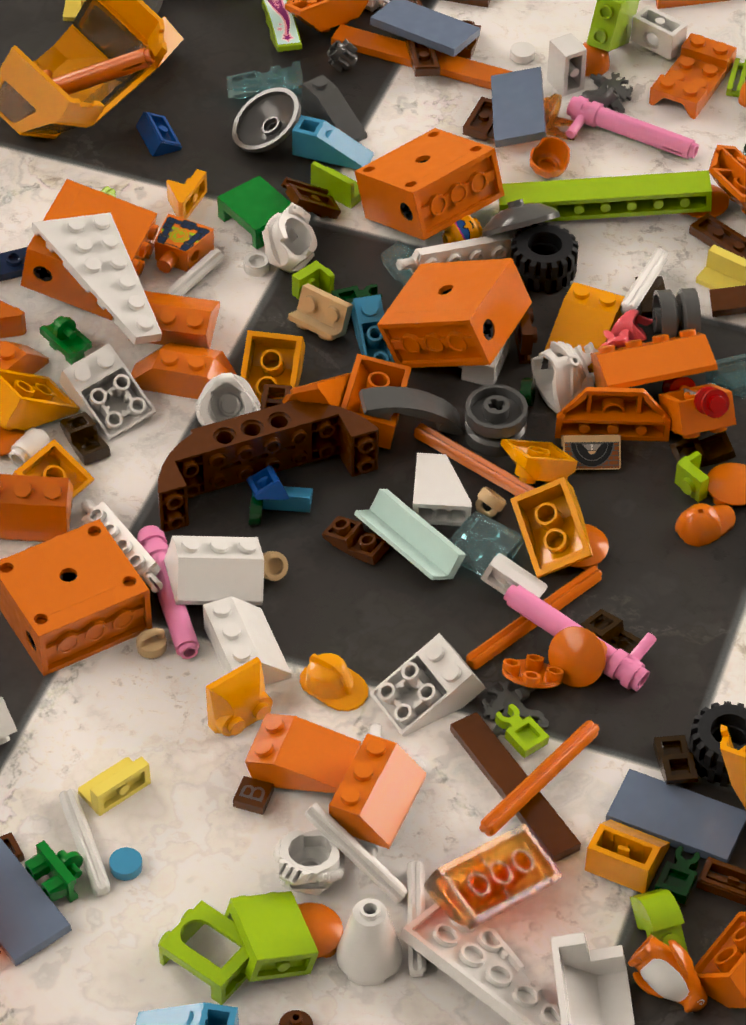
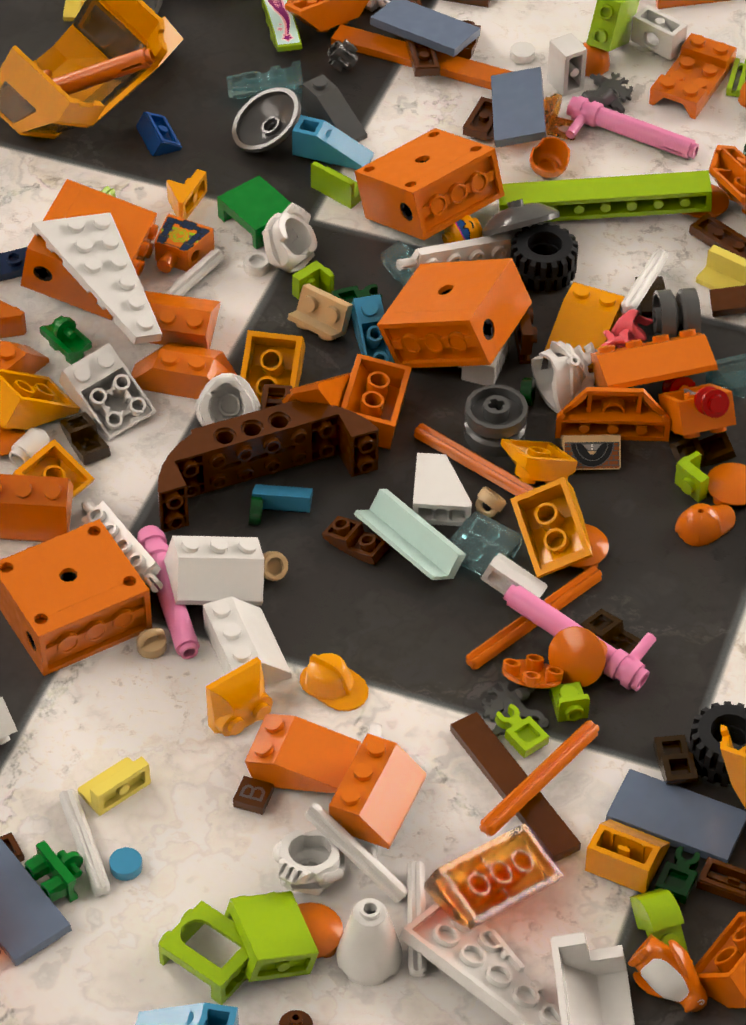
(267, 485): blue slope -> none
(311, 198): reddish brown plate -> none
(386, 400): dark grey slope -> none
(427, 687): white slope -> none
(569, 702): none -> lime bracket

